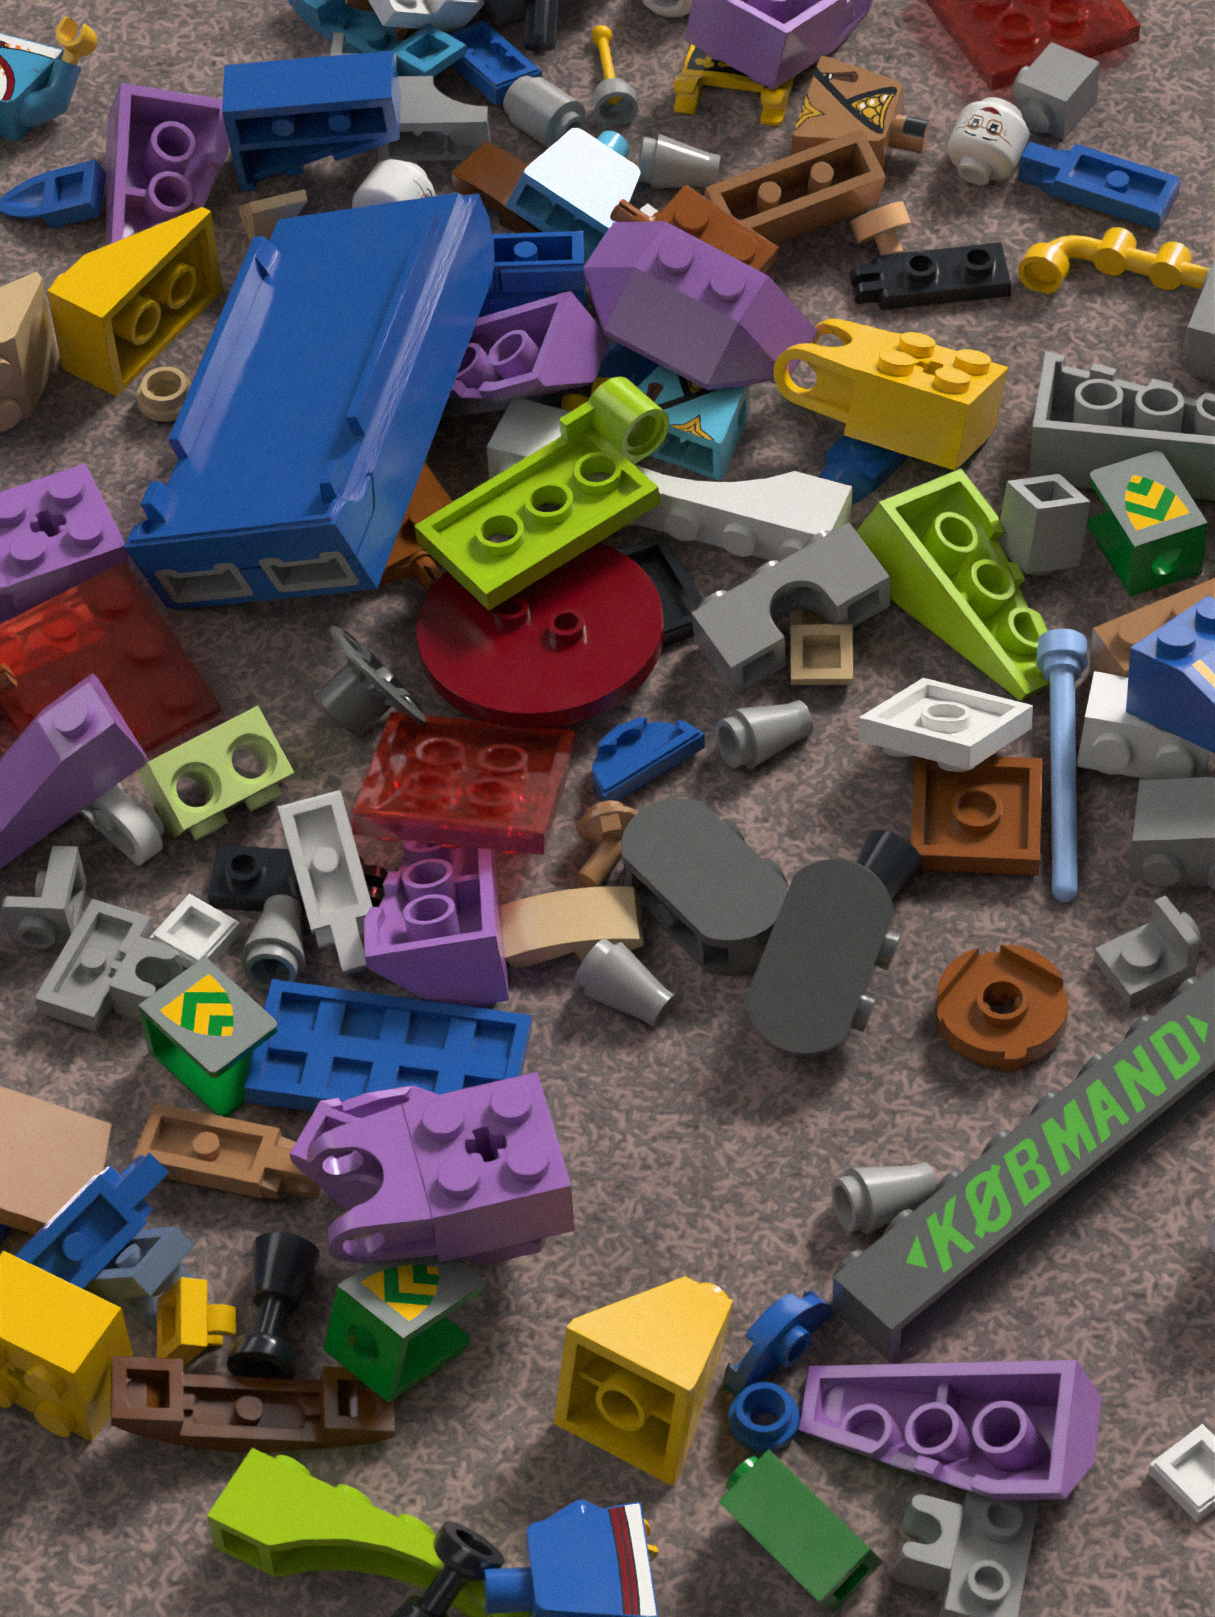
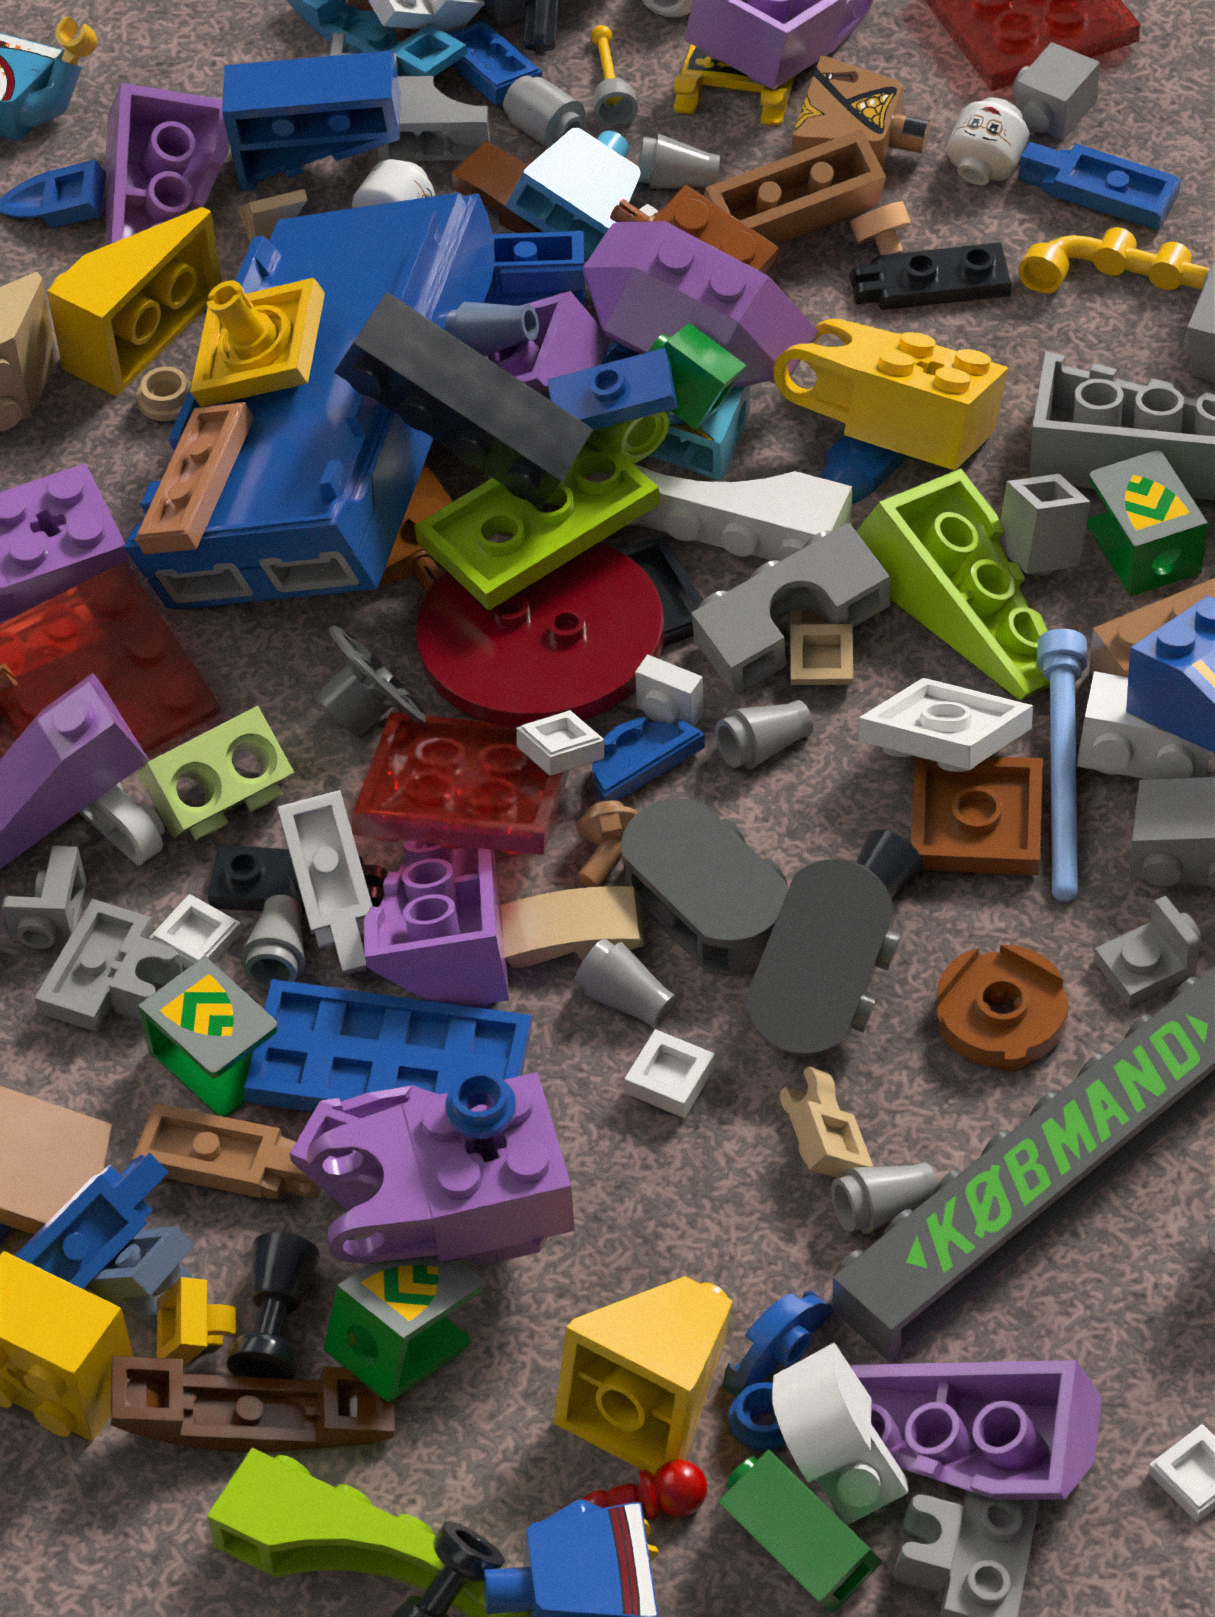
(194, 478): none -> nougat tile
(256, 340): none -> yellow plate
(463, 401): none -> black brick
(477, 1089): none -> blue plate
(492, 326): none -> sand blue cone
(560, 743): none -> white tile
(617, 390): none -> blue plate
(668, 692): none -> white plate
(669, 1073): none -> white plate
(674, 1488): none -> red bar
(700, 373): none -> green brick
(826, 1135): none -> tan plate
(831, 1435): none -> white brick

